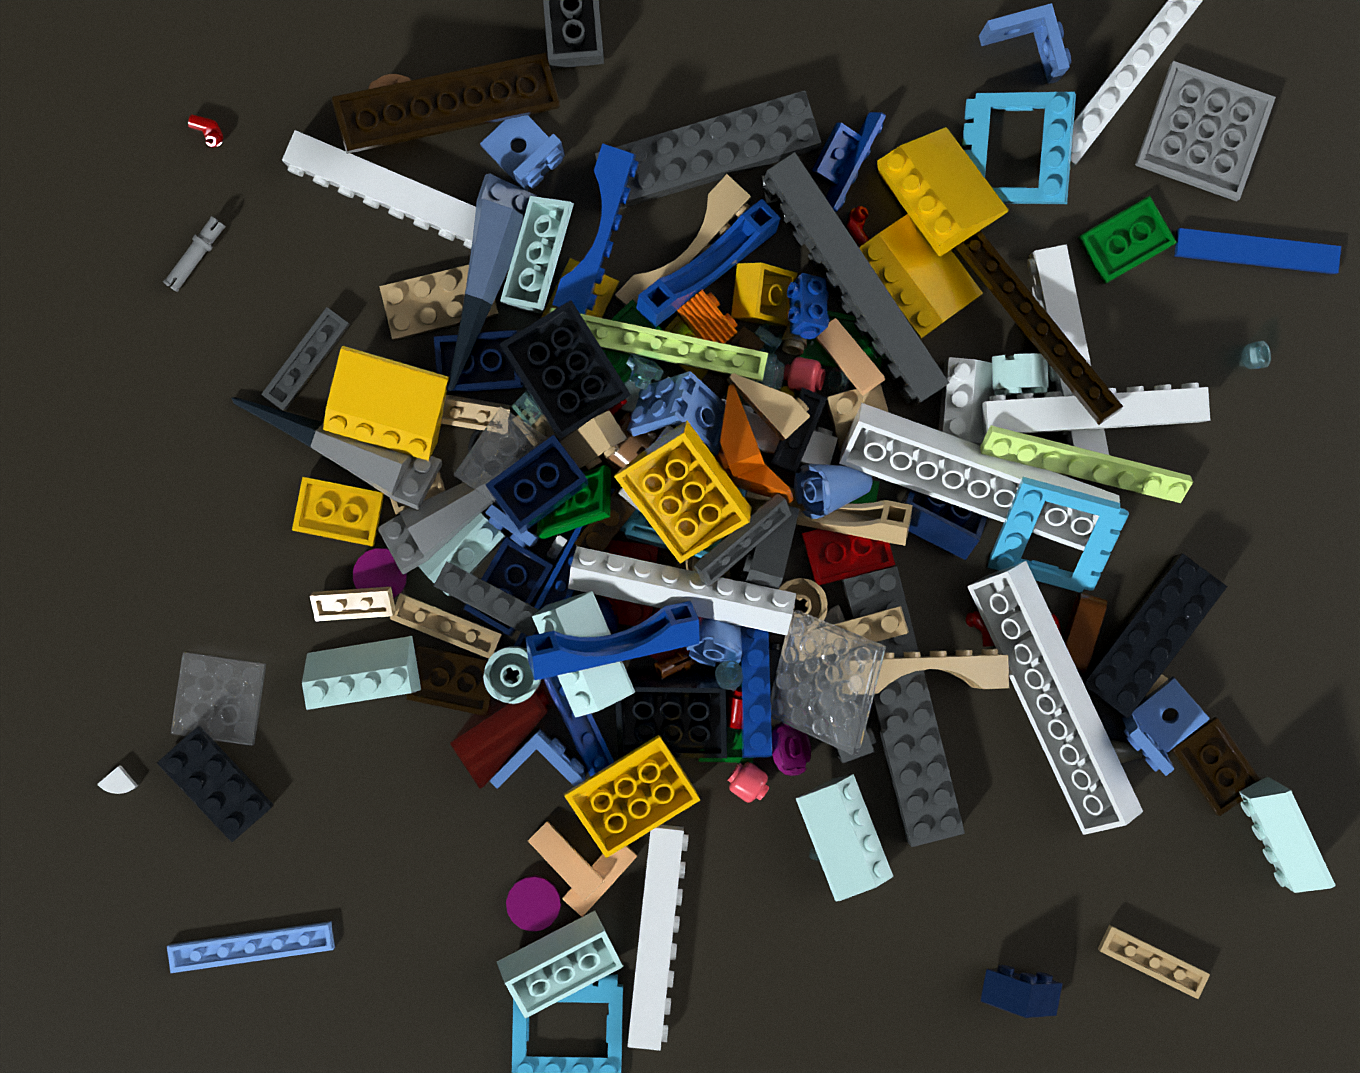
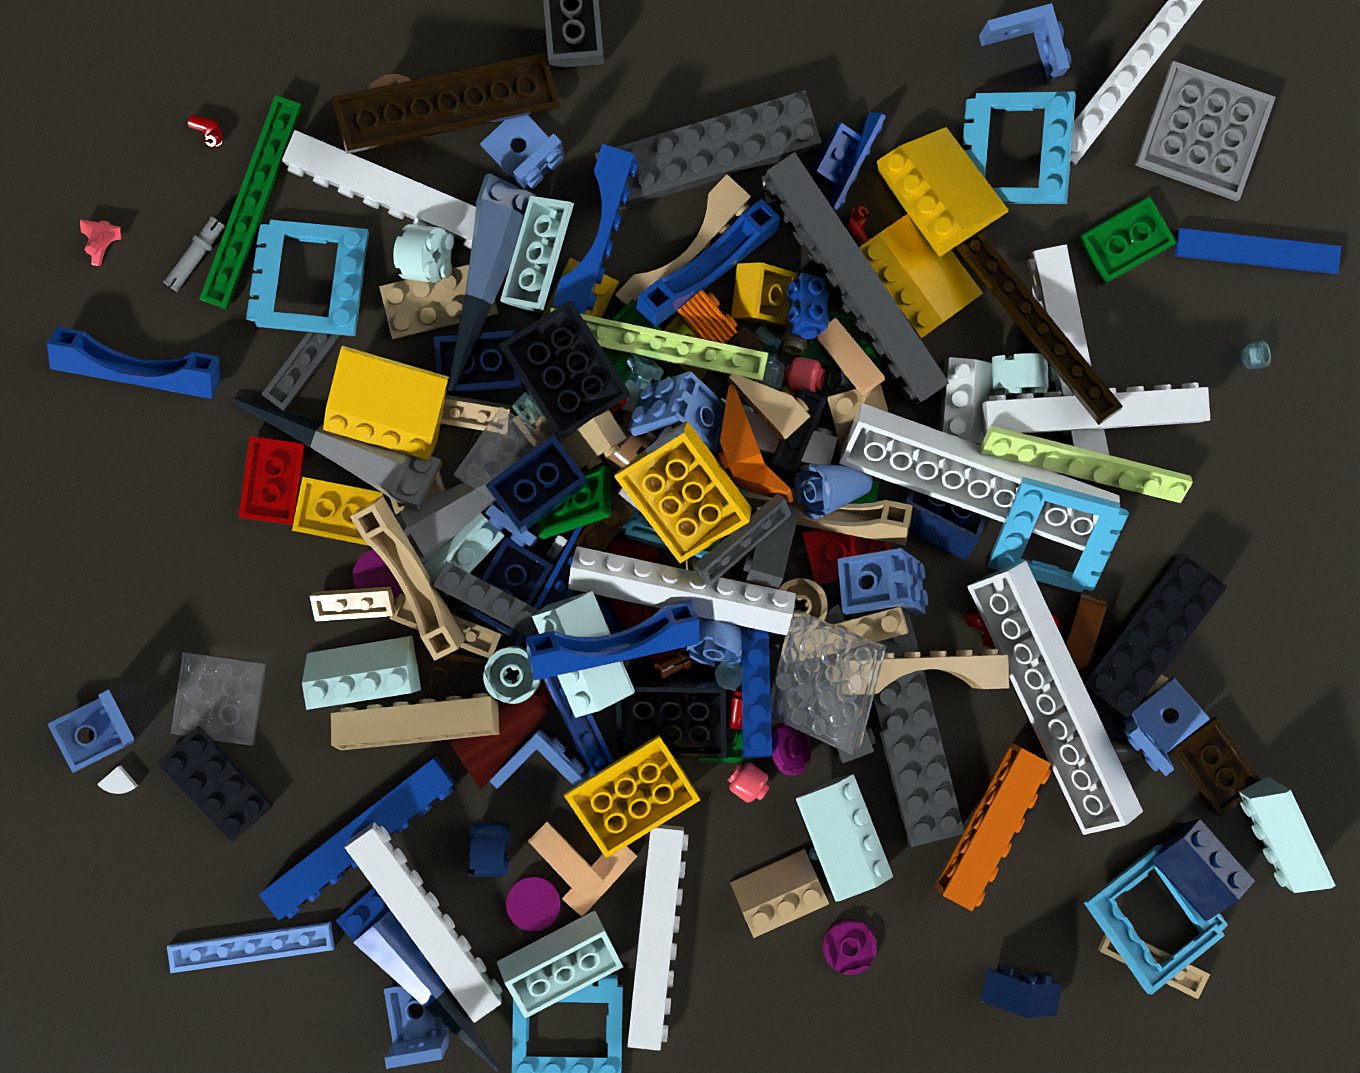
(81, 354): none -> blue arch
(99, 237): none -> coral piece
(108, 727): none -> medium blue bracket
(251, 202): none -> green plate
(272, 480): none -> red plate
(331, 858): none -> blue brick
(346, 281): none -> medium azure hinge
(386, 537): none -> tan arch
(389, 945): none -> blue plate
(413, 1038): none -> medium blue bracket
(415, 722): none -> tan brick
(423, 253): none -> light aqua brick
(424, 921): none -> white brick
(487, 849): none -> dark blue brick
(779, 893): none -> tan slope
(849, 946): none -> magenta tile
(896, 582): none -> medium blue bracket
(992, 827): none -> orange brick
(1128, 943): none -> medium azure hinge
(1202, 869): none -> dark blue slope

